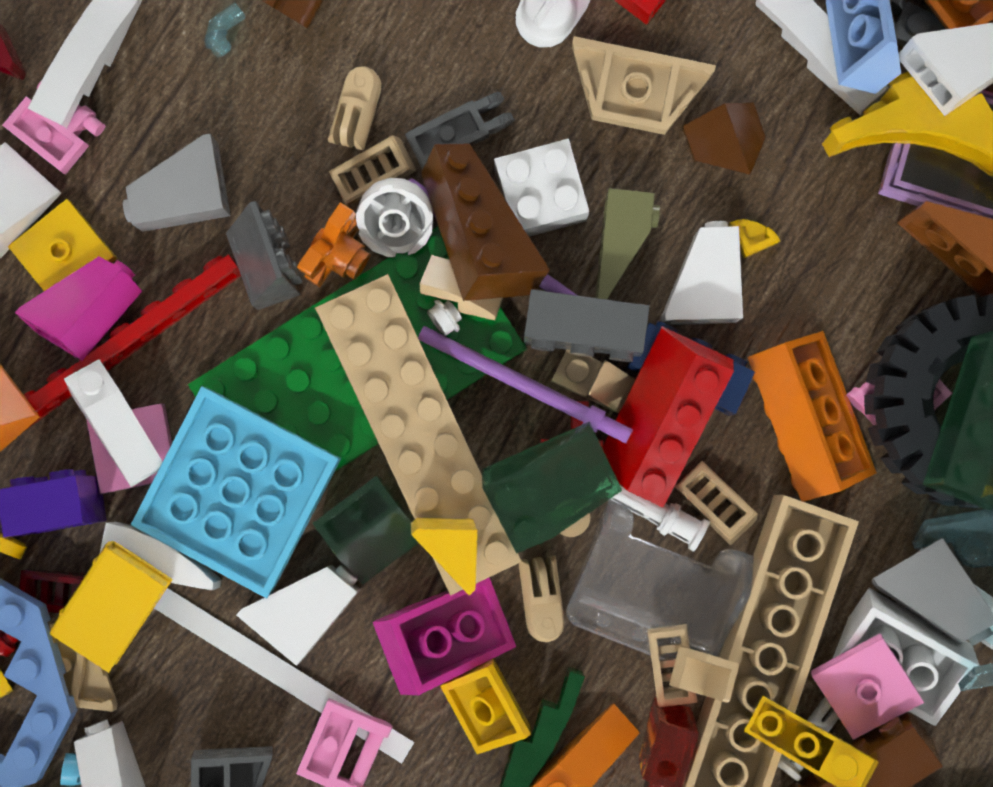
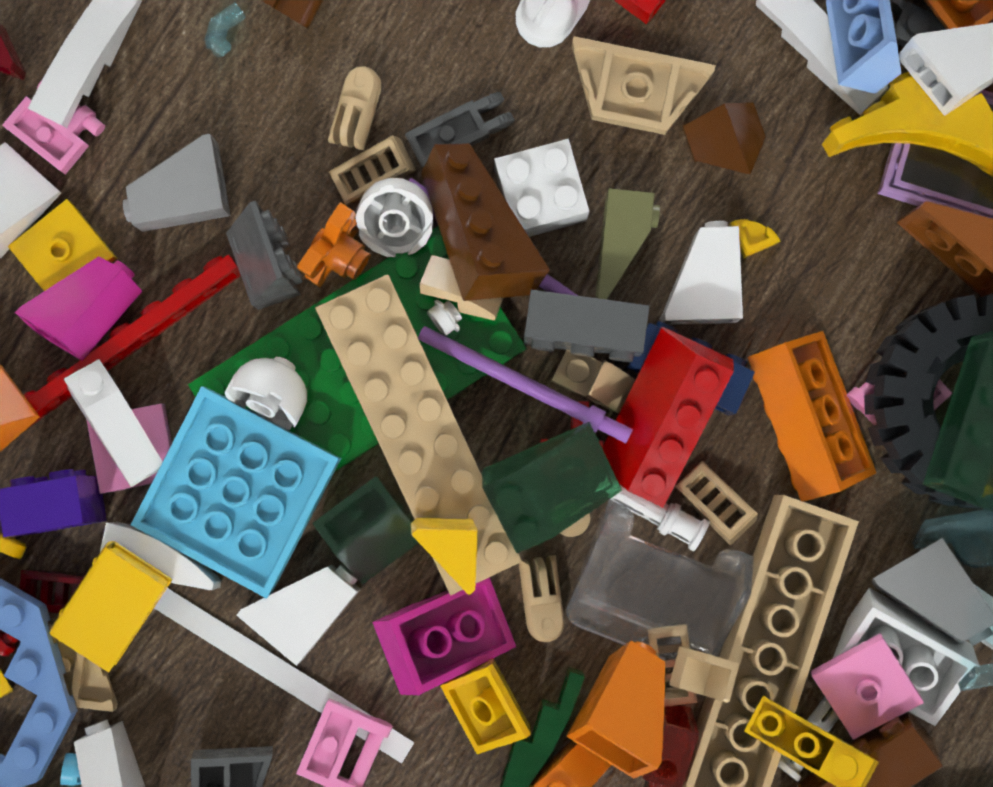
(270, 390): none -> white cylinder
(625, 711): none -> orange slope

